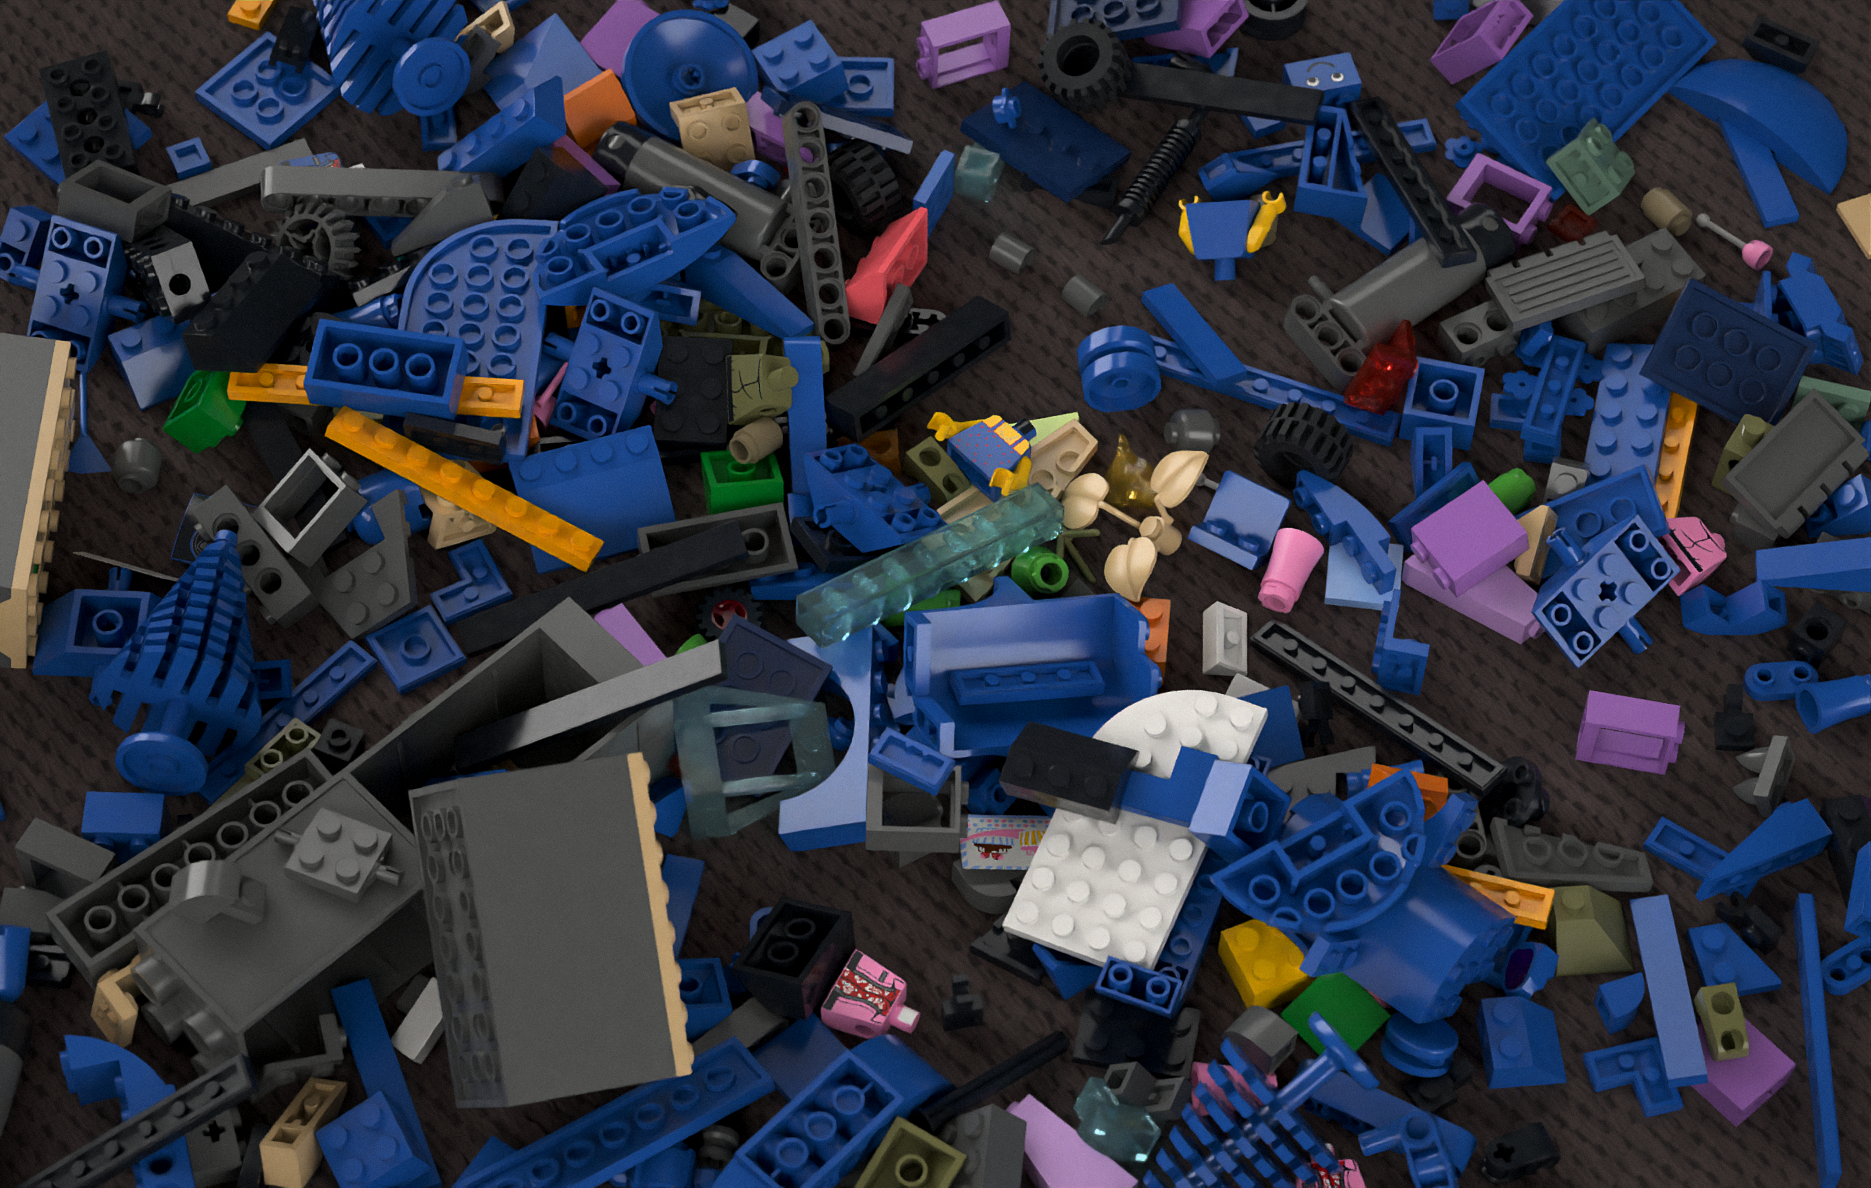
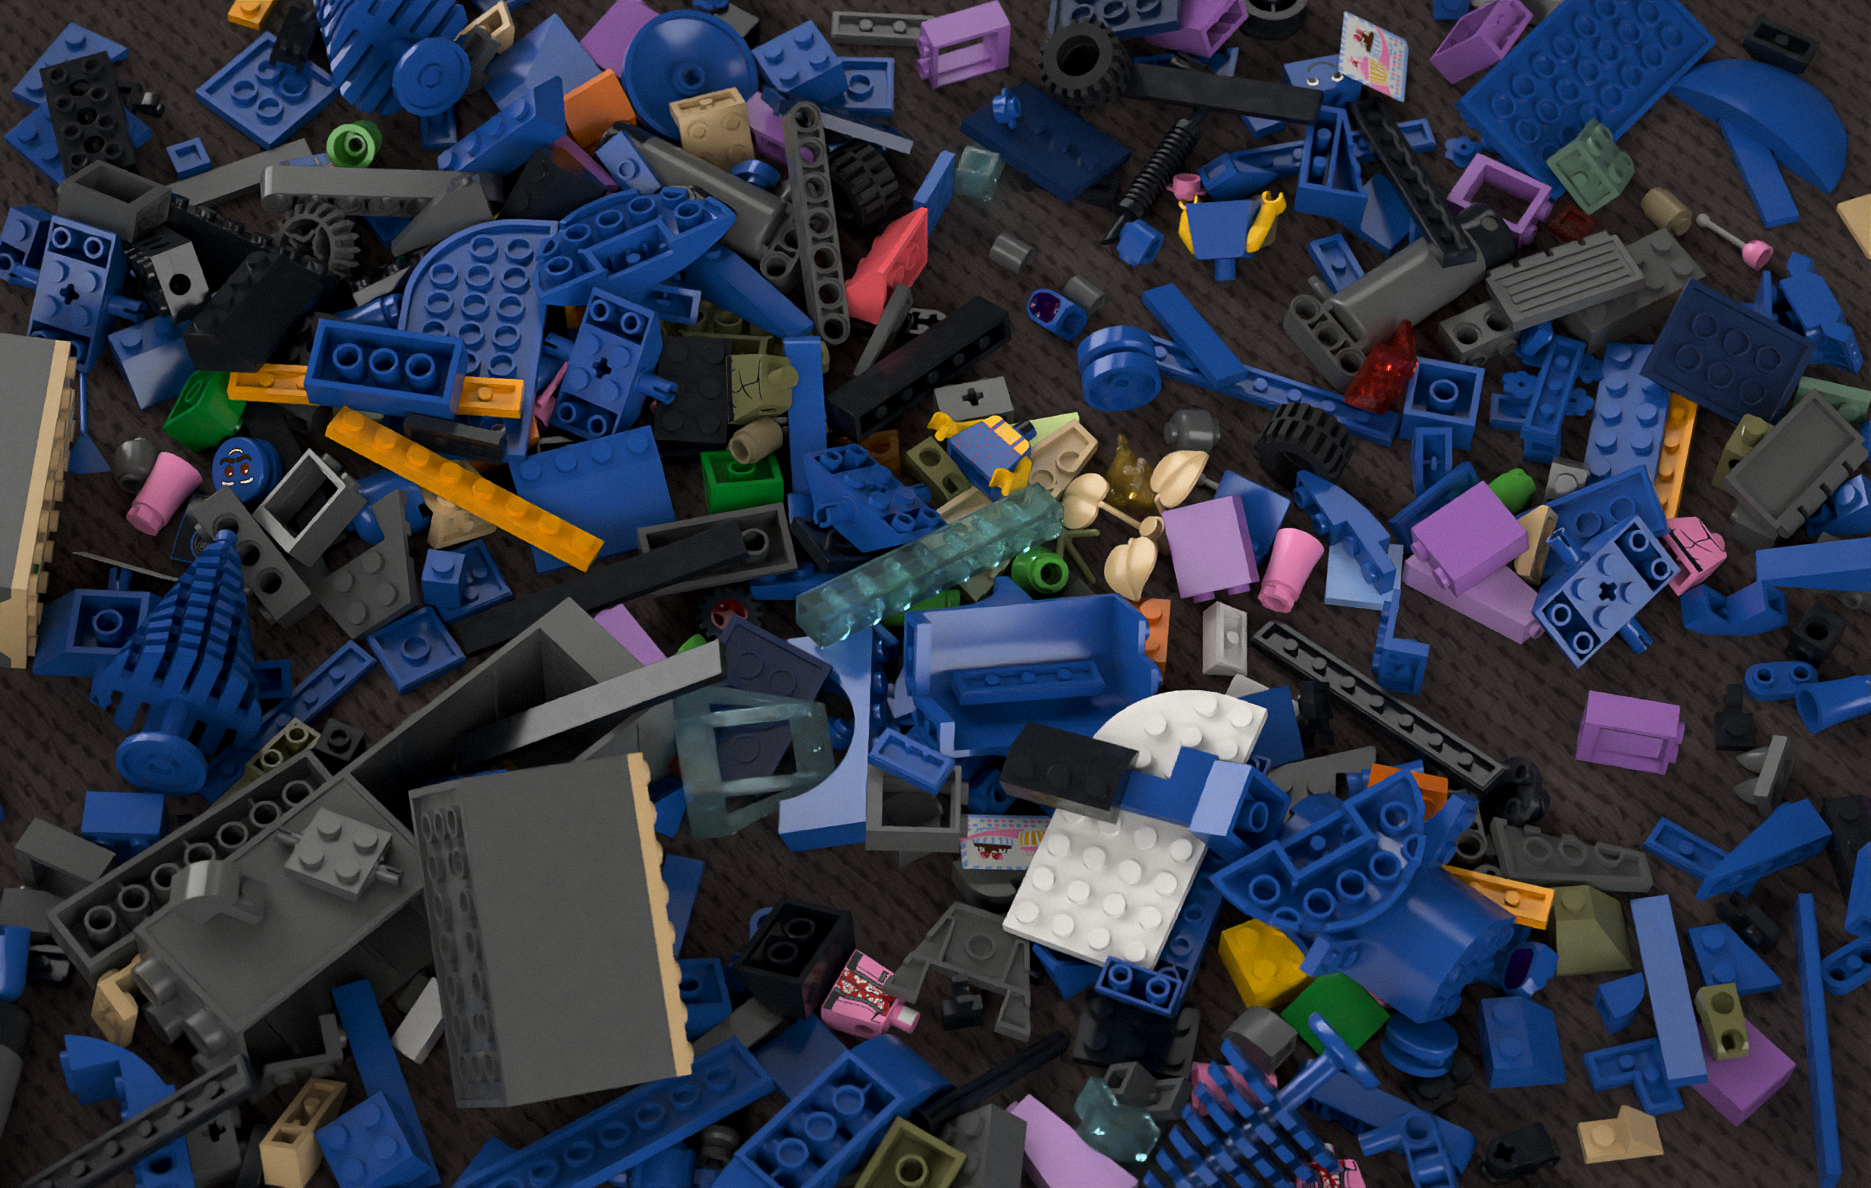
(70, 45): none -> blue wing
(163, 493): none -> bright pink plant
(248, 467): none -> blue head
(345, 150): none -> bright green plant
(444, 578): none -> blue brick
(629, 165): none -> blue plate
(877, 28): none -> dark grey tile
(973, 944): none -> dark grey wing
(974, 400): none -> dark grey brick
(1056, 313): none -> blue rock
(1139, 243): none -> blue plate
(1186, 186): none -> bright pink plate
(1211, 548): none -> medium lavender brick
(1335, 262): none -> blue plate
(1373, 56): none -> sticker
(1625, 1137): none -> tan slope

